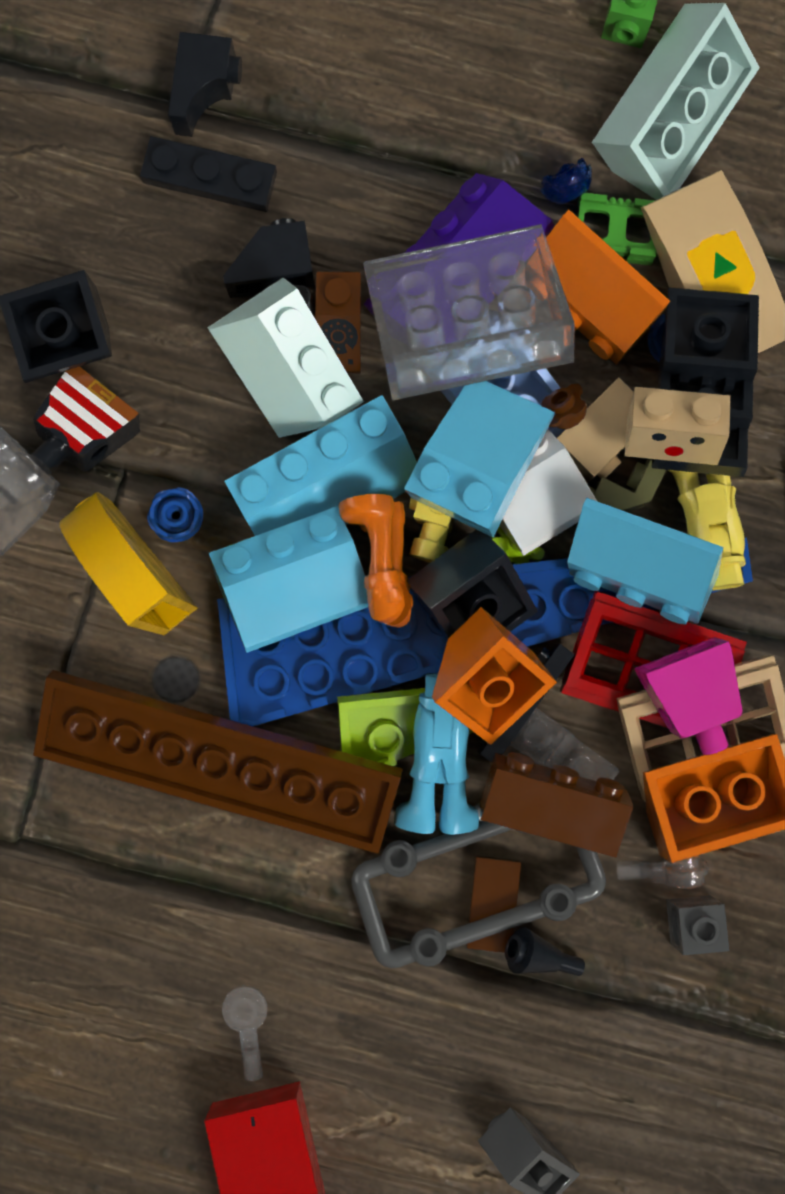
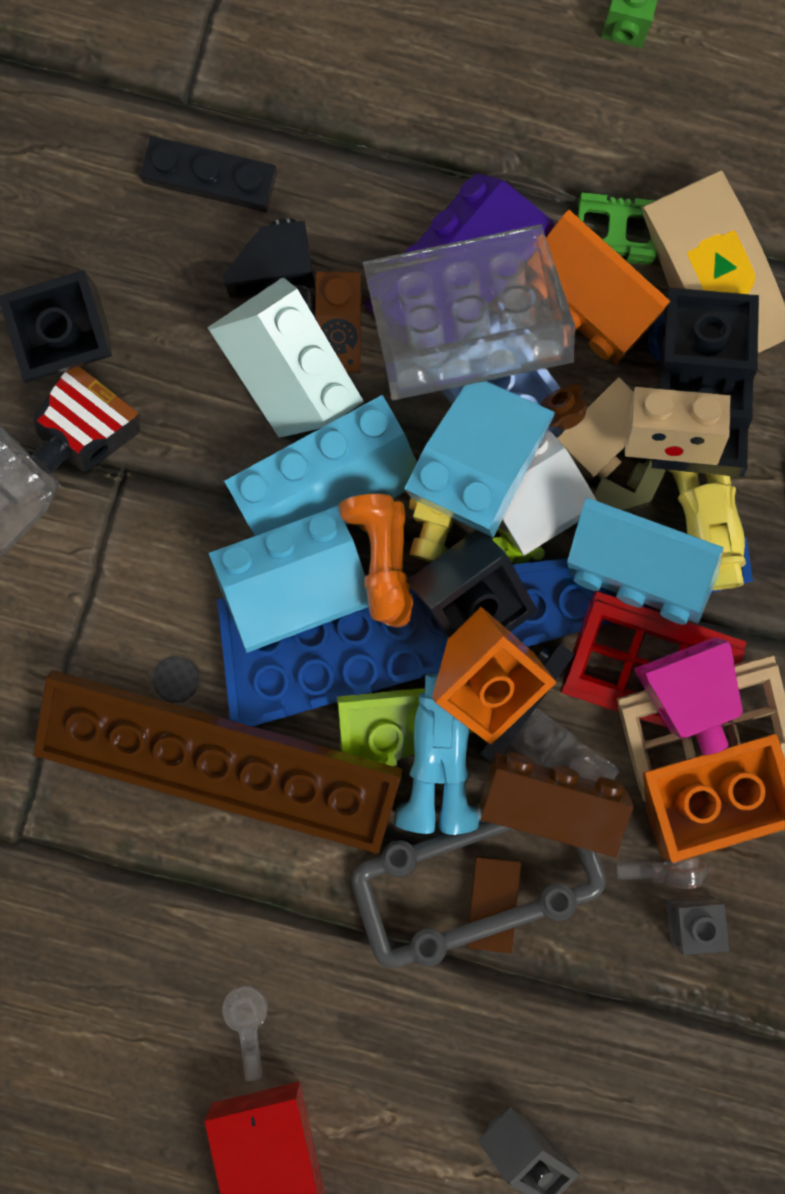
(125, 567): yellow brick -> none
(171, 501): blue plate -> none
(202, 76): black arch -> none
(532, 954): black cone -> none
(568, 182): clear blue plate -> none
(678, 100): light aqua slope -> none

